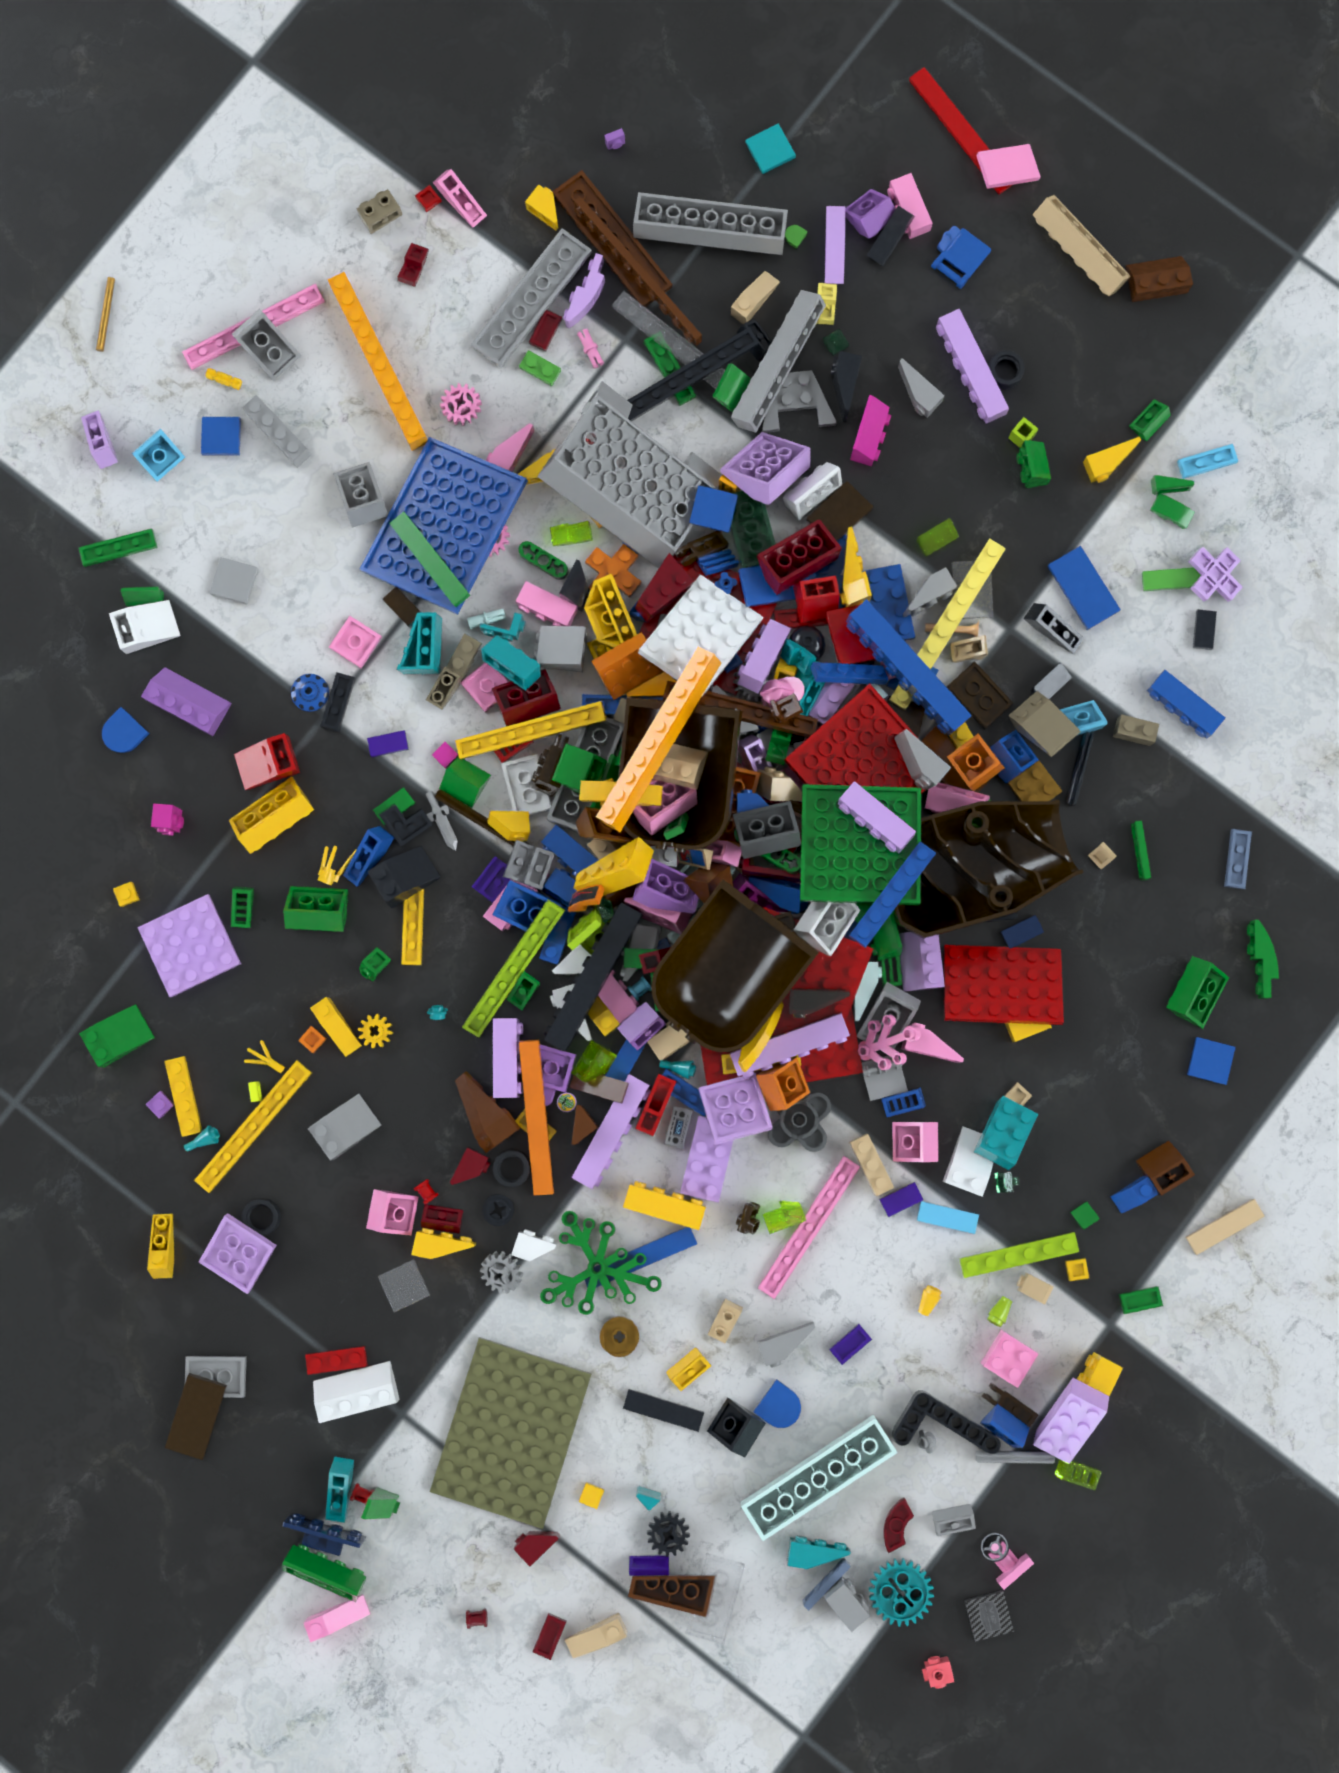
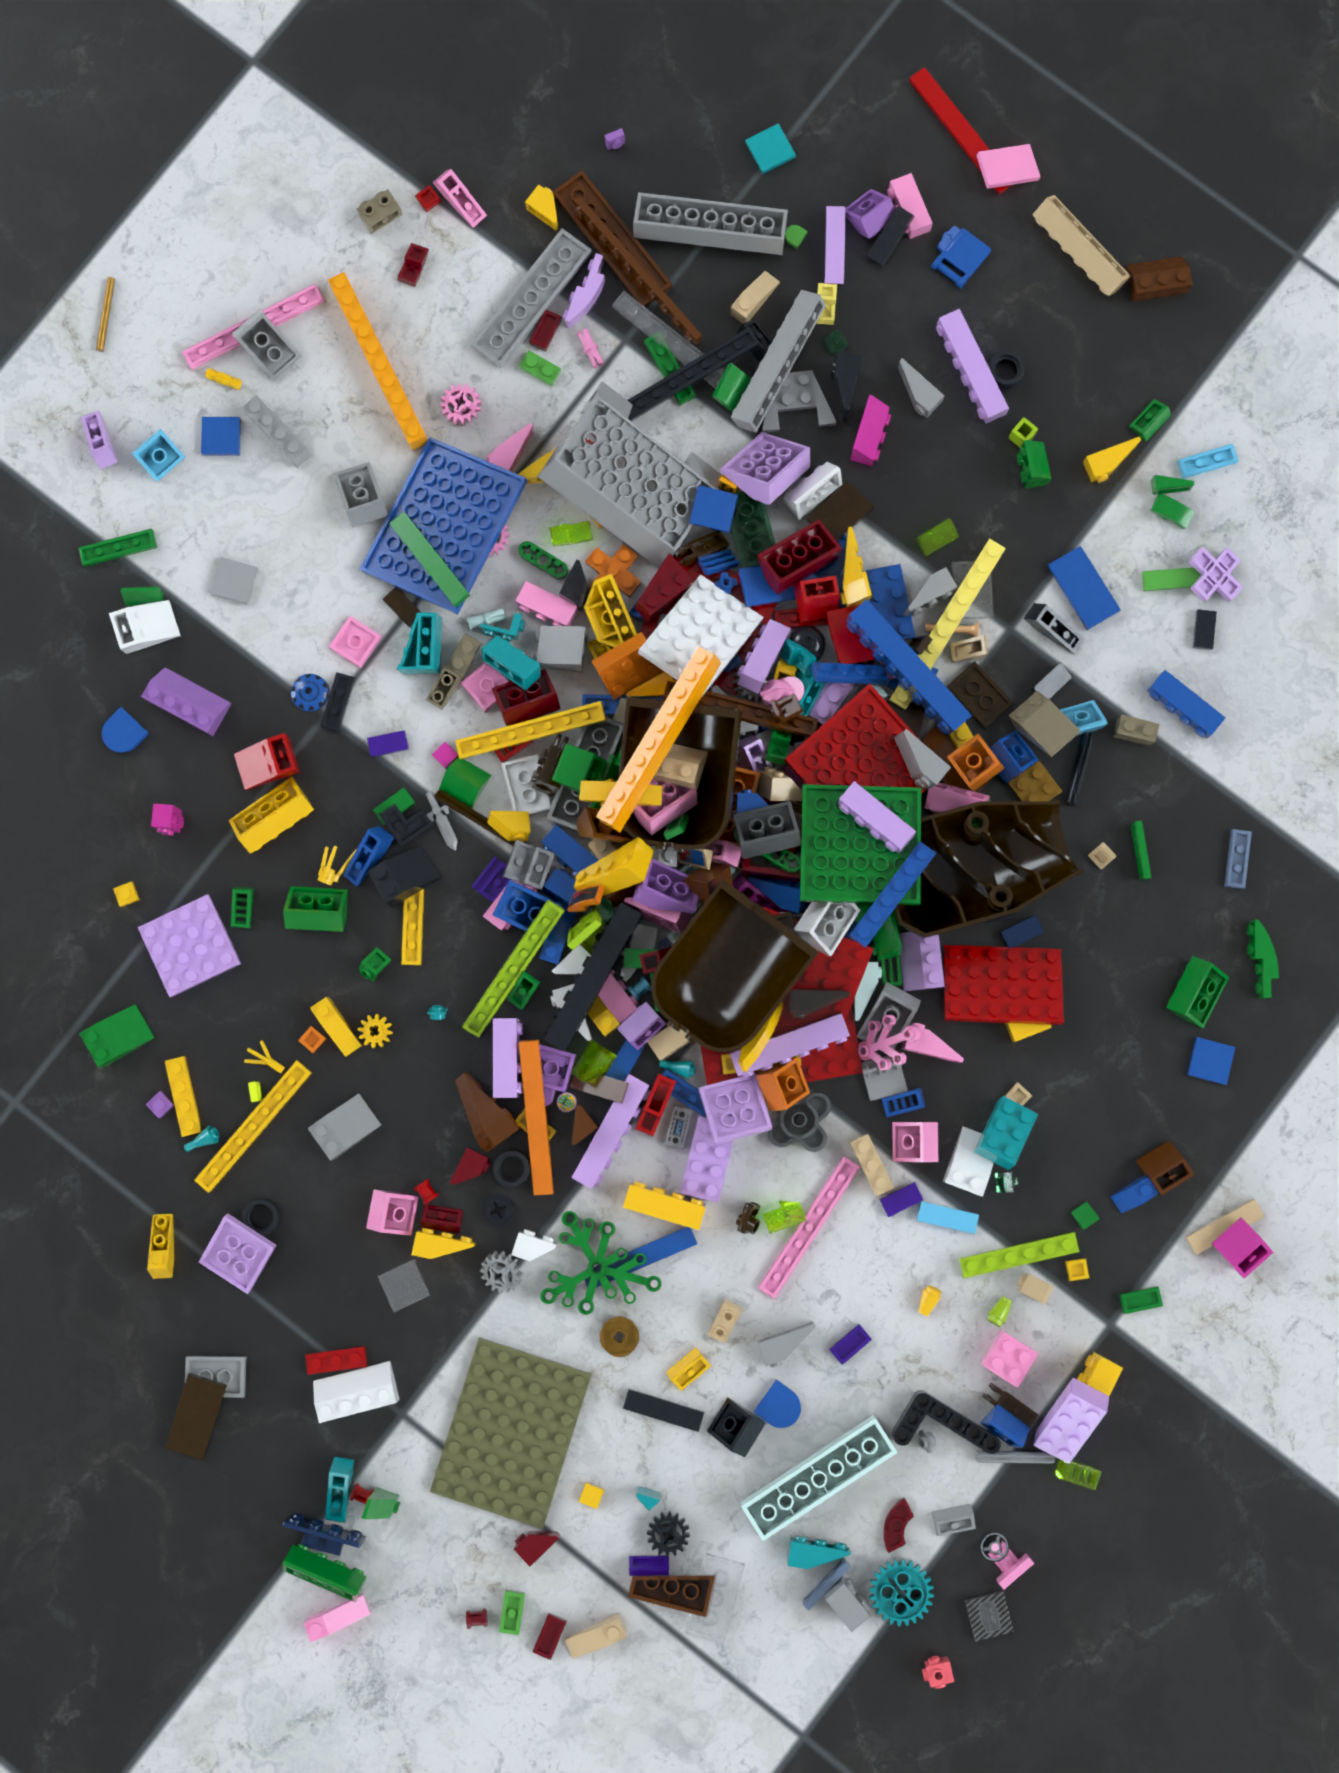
(512, 1612): none -> bright green plate
(920, 643): none -> dark brown tile
(1242, 1248): none -> dark pink slope

